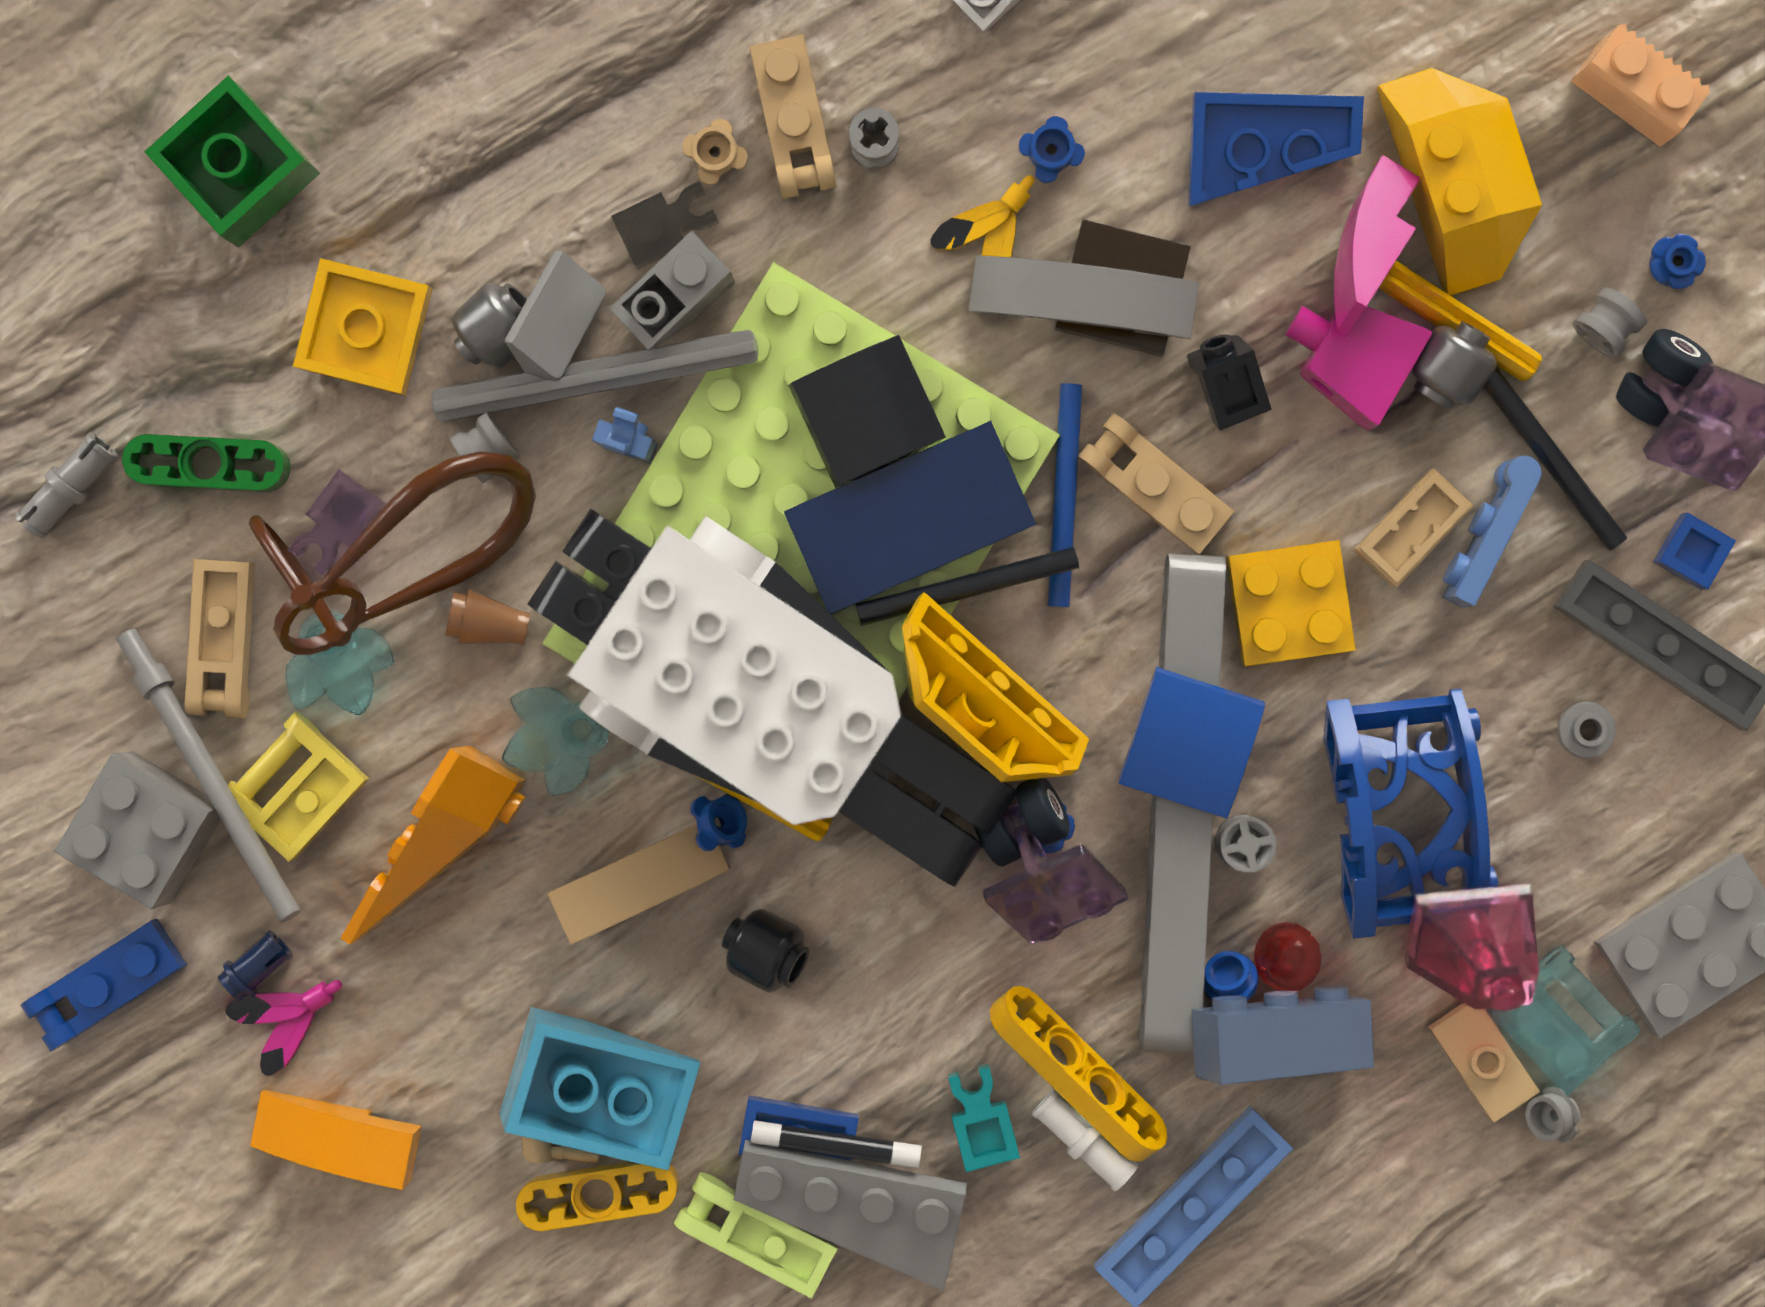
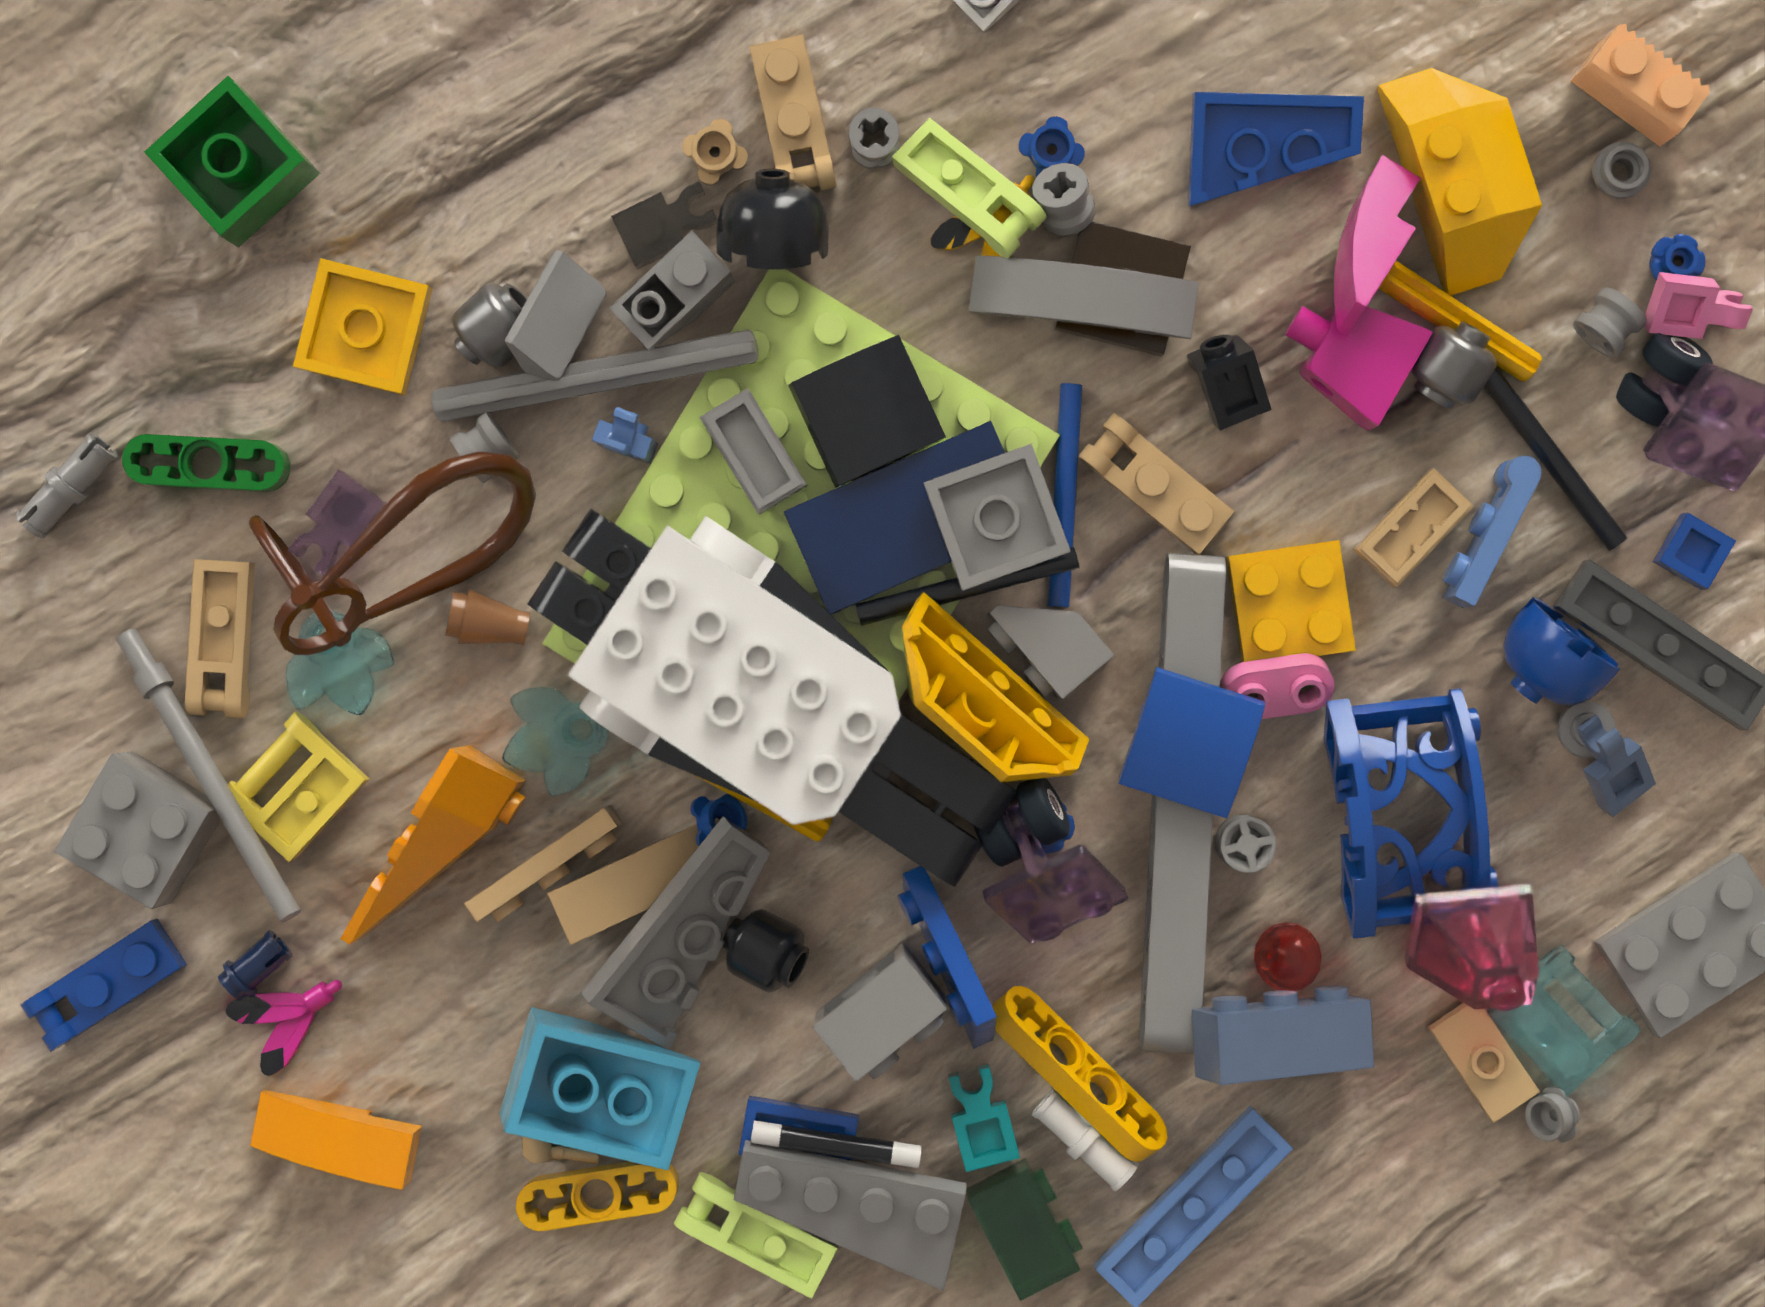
(546, 866): none -> tan plate
(665, 953): none -> light grey wing
(753, 451): none -> light grey tile
(772, 222): none -> black cylinder
(881, 1014): none -> light grey brick
(947, 957): none -> blue wing
(968, 187): none -> yellowish green plate
(996, 517): none -> light grey plate
(1024, 1228): none -> clear green brick
(1053, 642): none -> light grey slope
(1074, 209): none -> light grey wheel
(1230, 975): blue plate -> none
(1280, 681): none -> bright pink plate
(1554, 657): none -> blue cylinder
(1619, 770): none -> sand blue plate
(1635, 162): none -> light grey plate
(1689, 303): none -> bright pink plate

